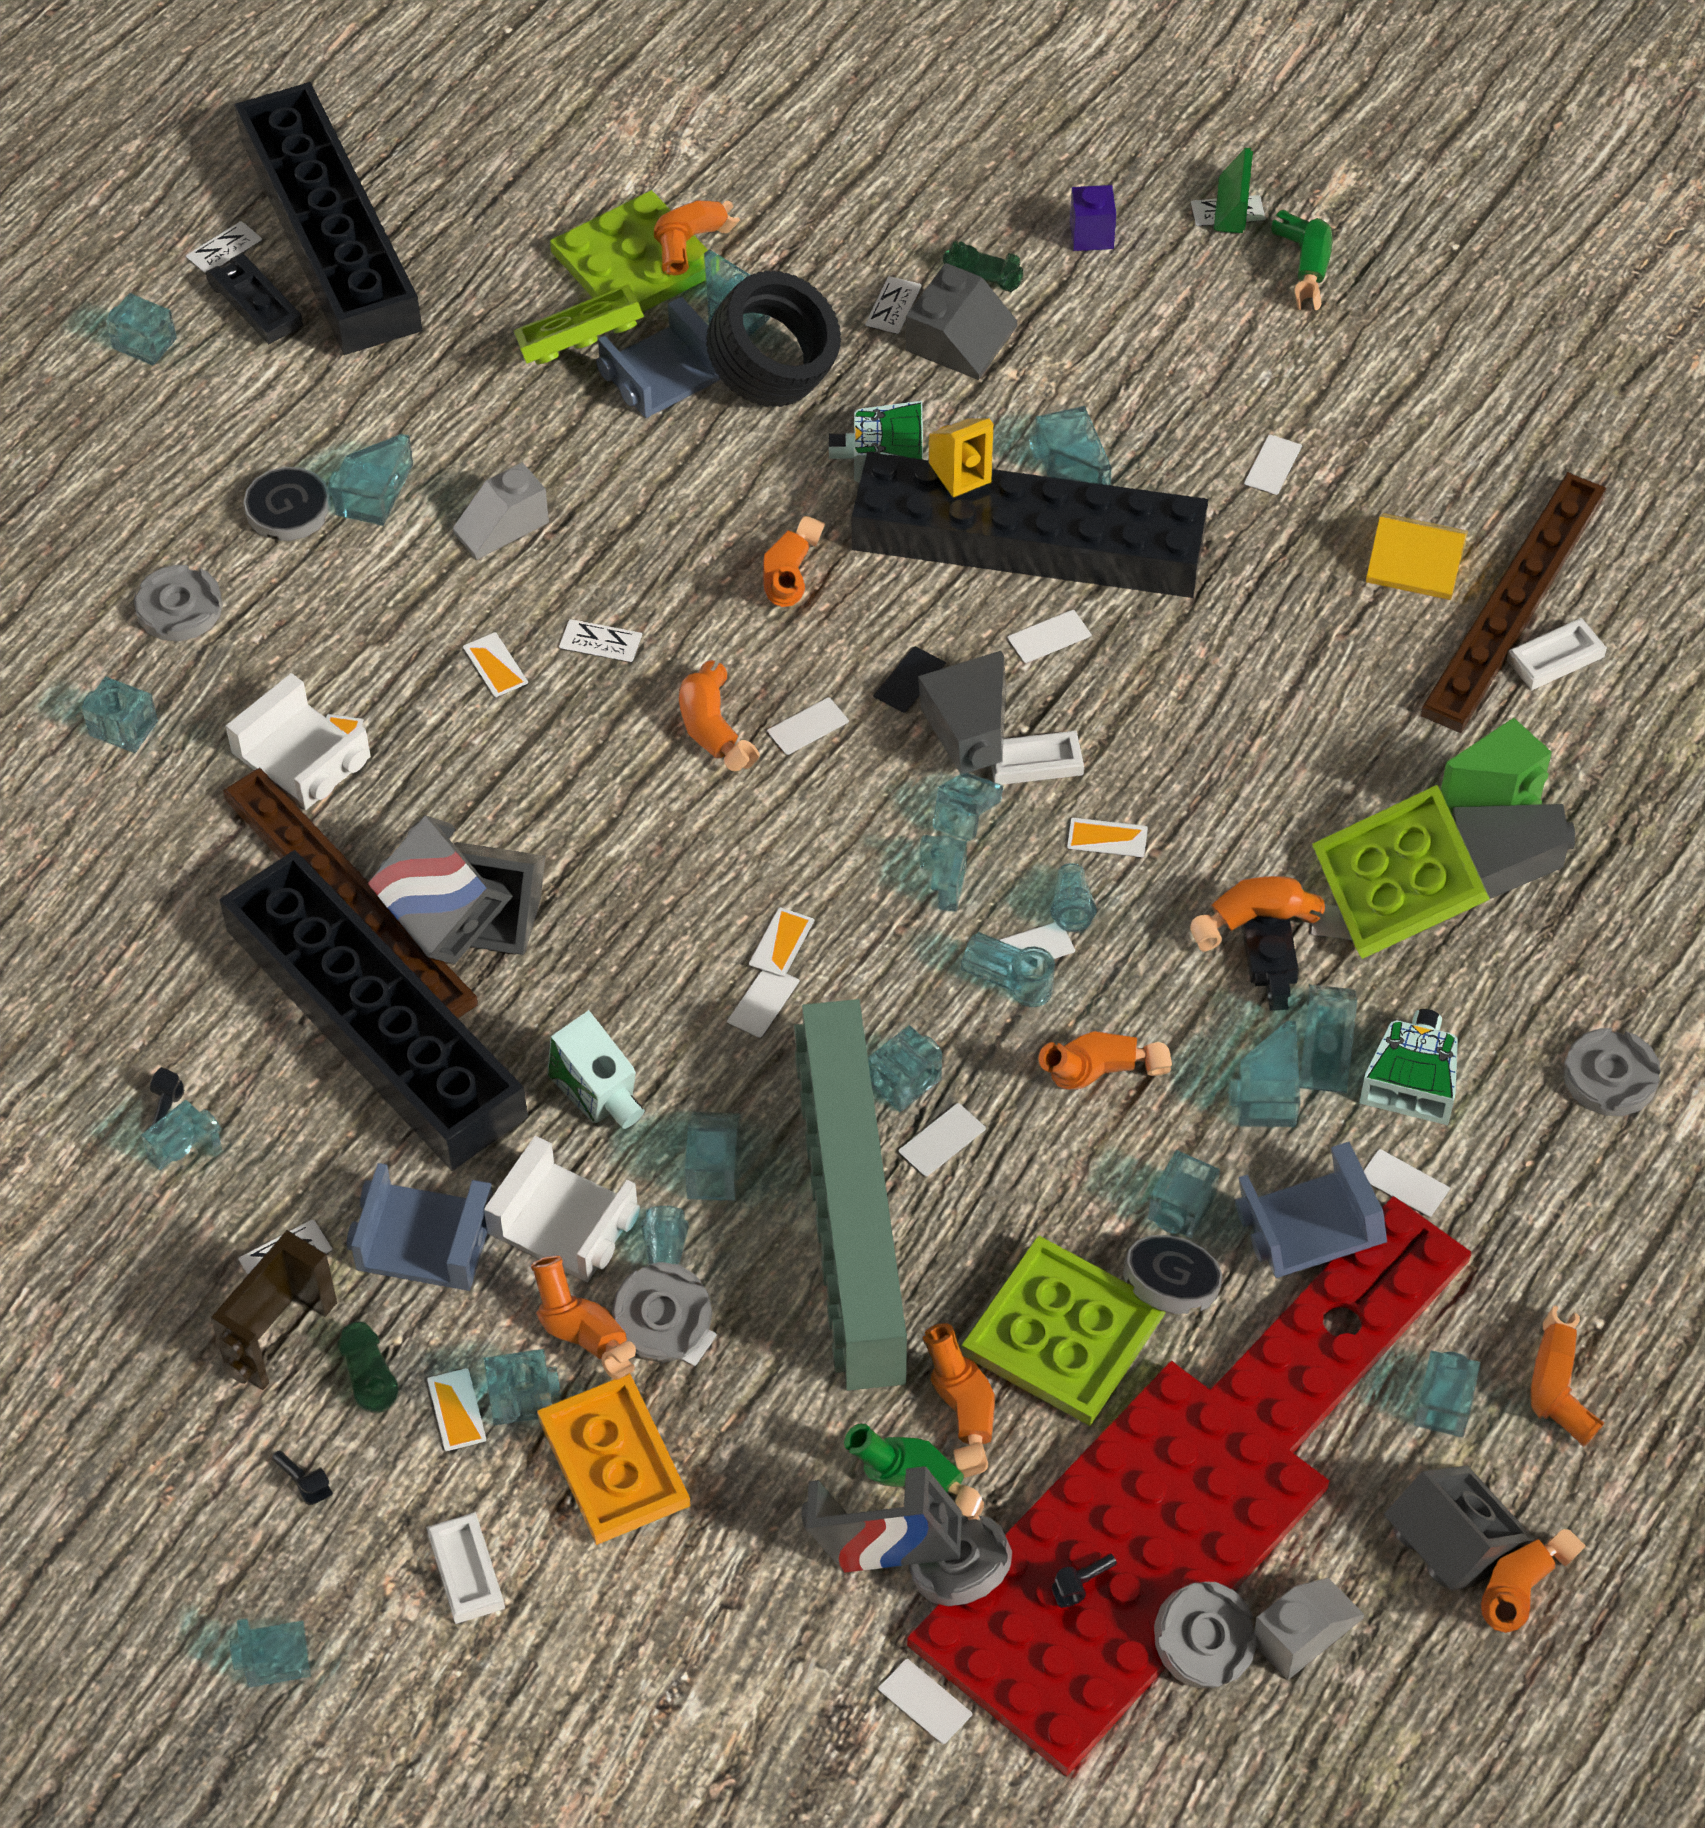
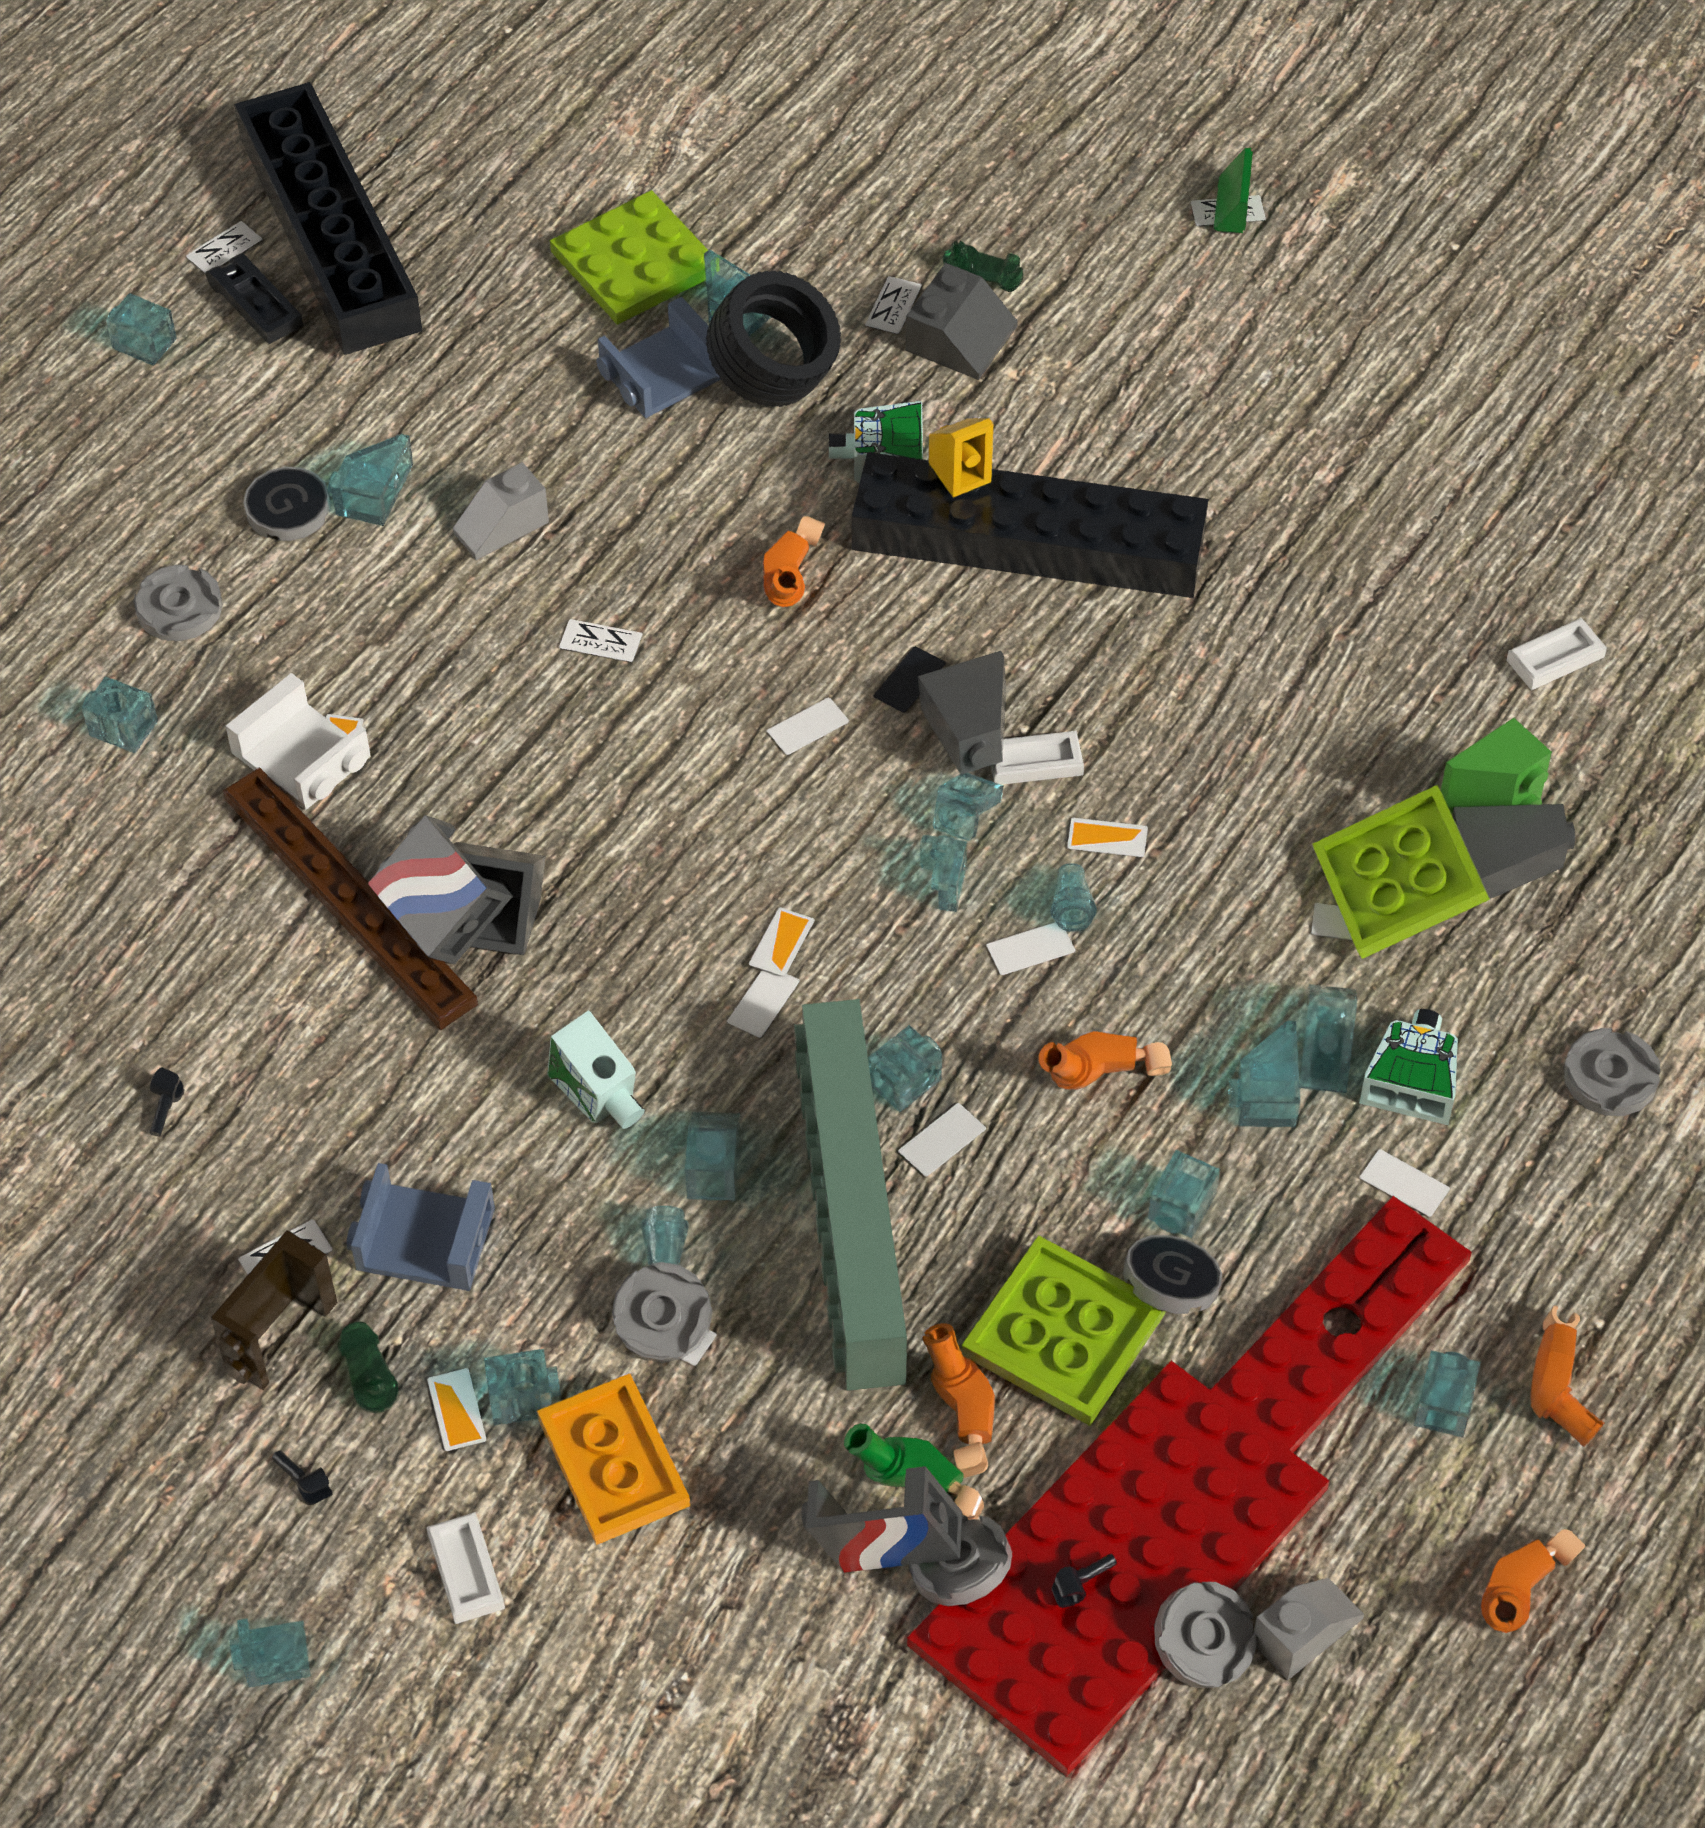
(177, 1132): clear light blue bracket -> none
(374, 1010): black brick -> none
(495, 664): sticker -> none
(559, 1212): white panel -> none
(579, 325): lime plate -> none
(580, 1319): orange arm -> none
(684, 222): orange arm -> none
(703, 720): orange arm -> none
(925, 1701): white sticker -> none
(1009, 968): clear light blue piece -> none
(1049, 636): white sticker -> none
(1070, 447): clear light blue slope -> none
(1092, 218): dark purple brick -> none
(1261, 896): orange arm -> none
(1271, 958): black hinge -> none
(1273, 464): white sticker -> none
(1314, 1218): sand blue panel -> none
(1316, 246): green arm -> none
(1416, 556): yellow slope -> none
(1455, 1526): dark grey slope -> none
(1513, 603): reddish brown tile -> none

